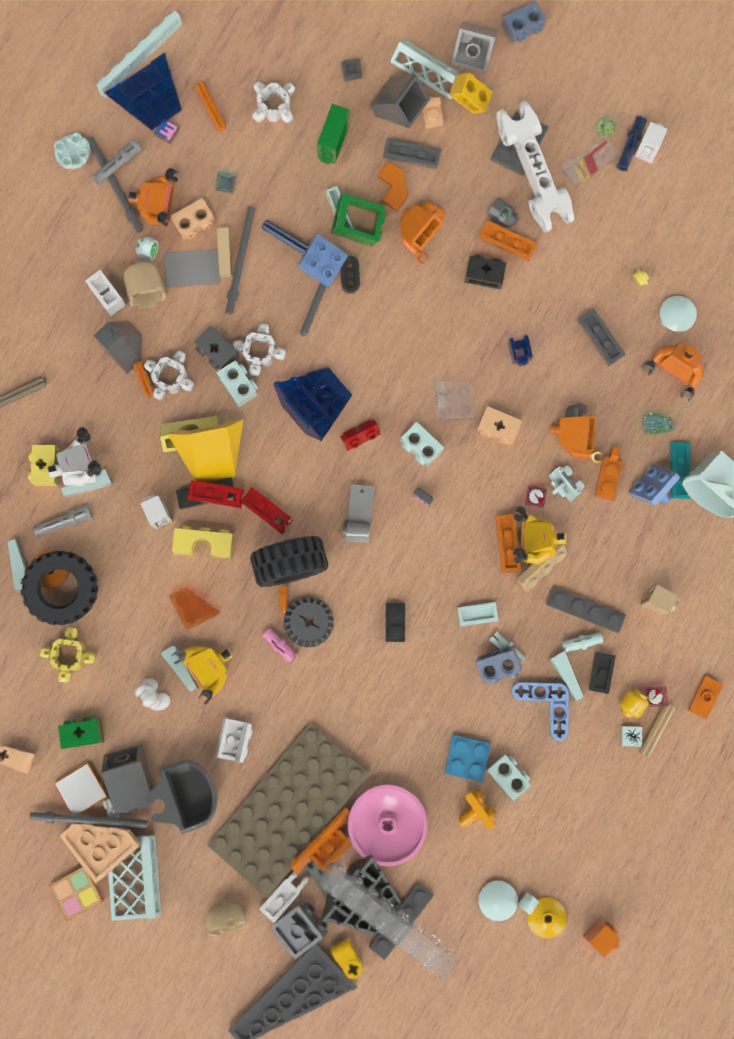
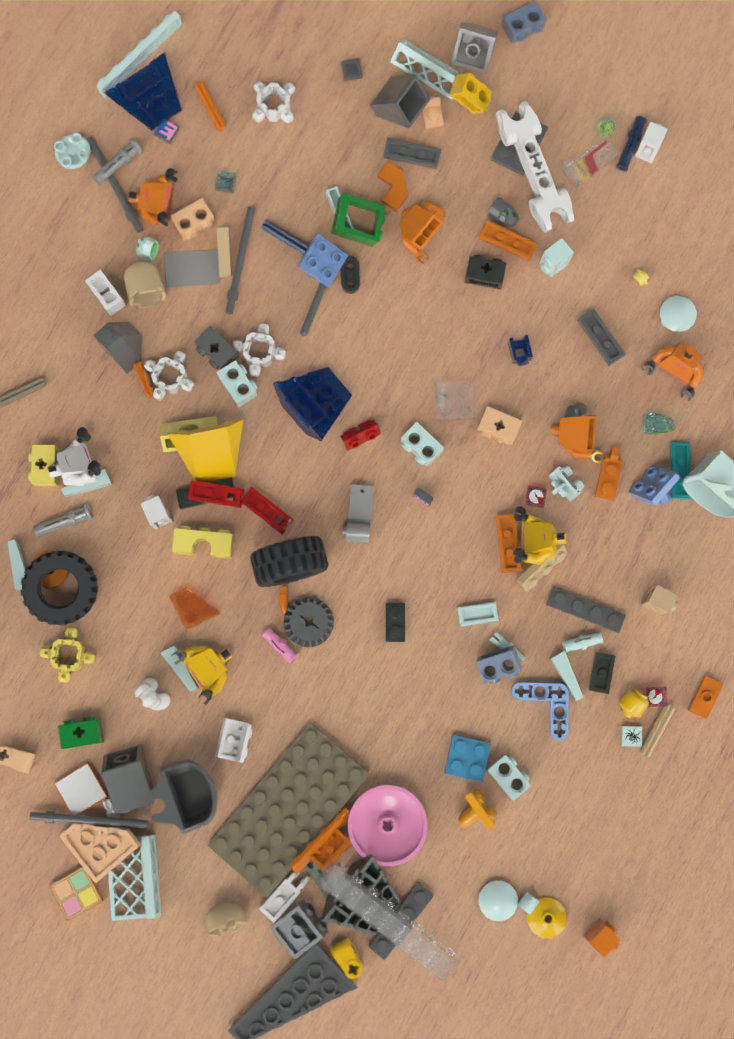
(333, 134): green window -> none
(556, 258): none -> light aqua brick

